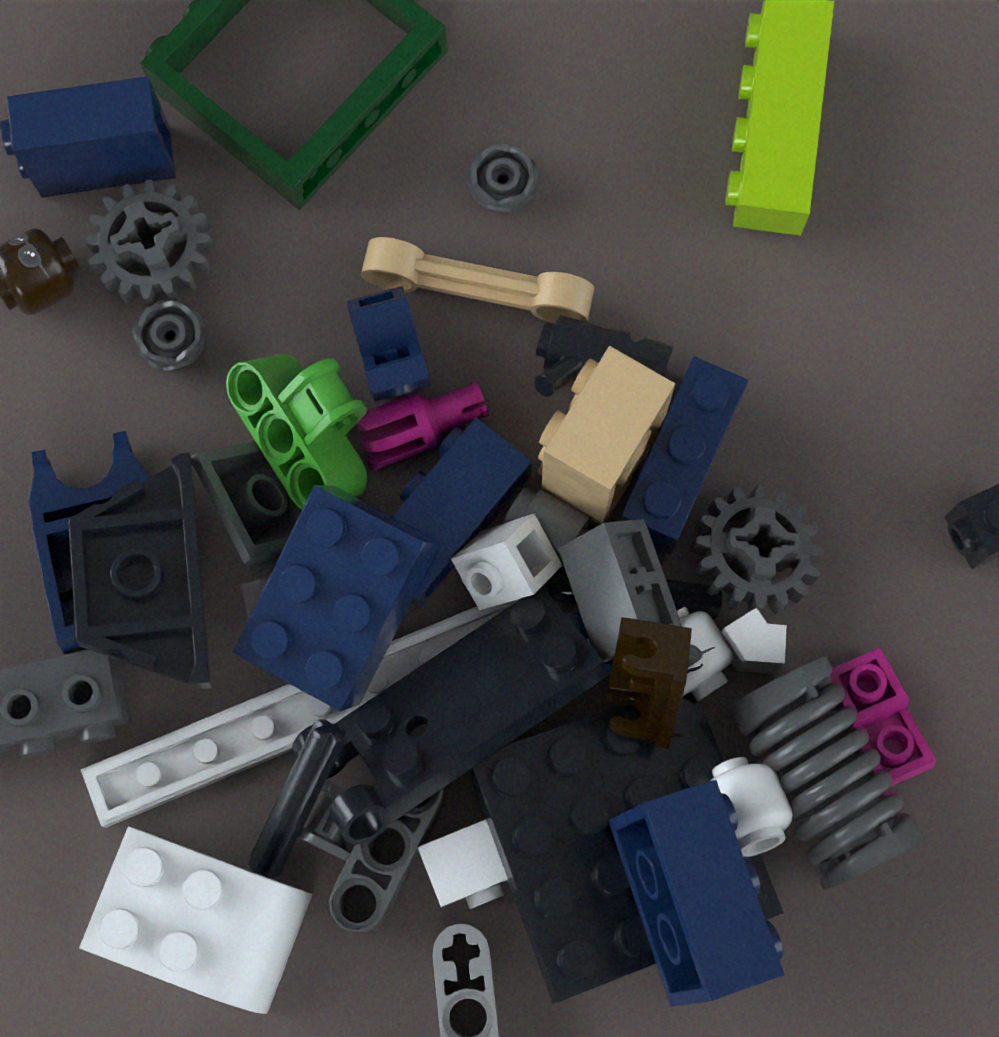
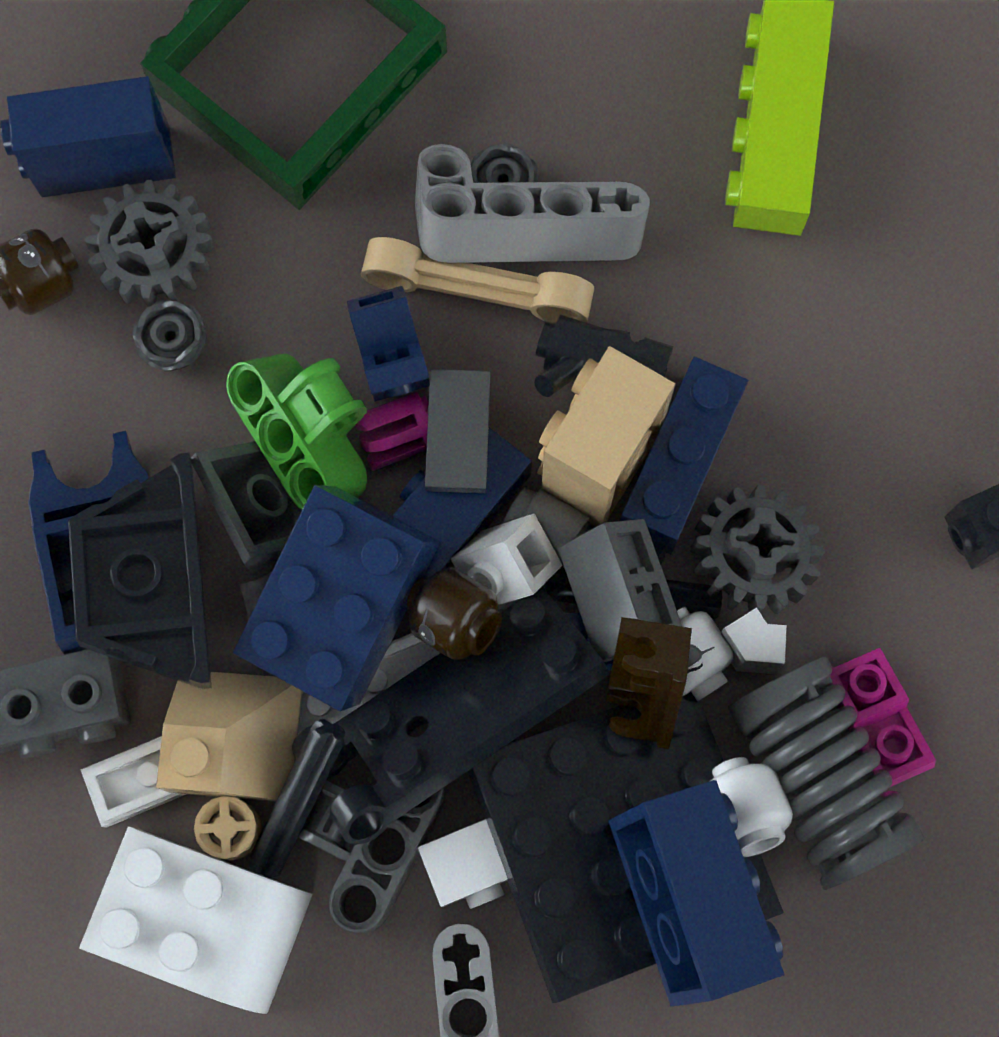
(216, 828): none -> tan wheel
(230, 737): none -> tan slope
(453, 613): none -> dark brown head
(458, 431): none -> dark grey tile
(522, 219): none -> light grey beam

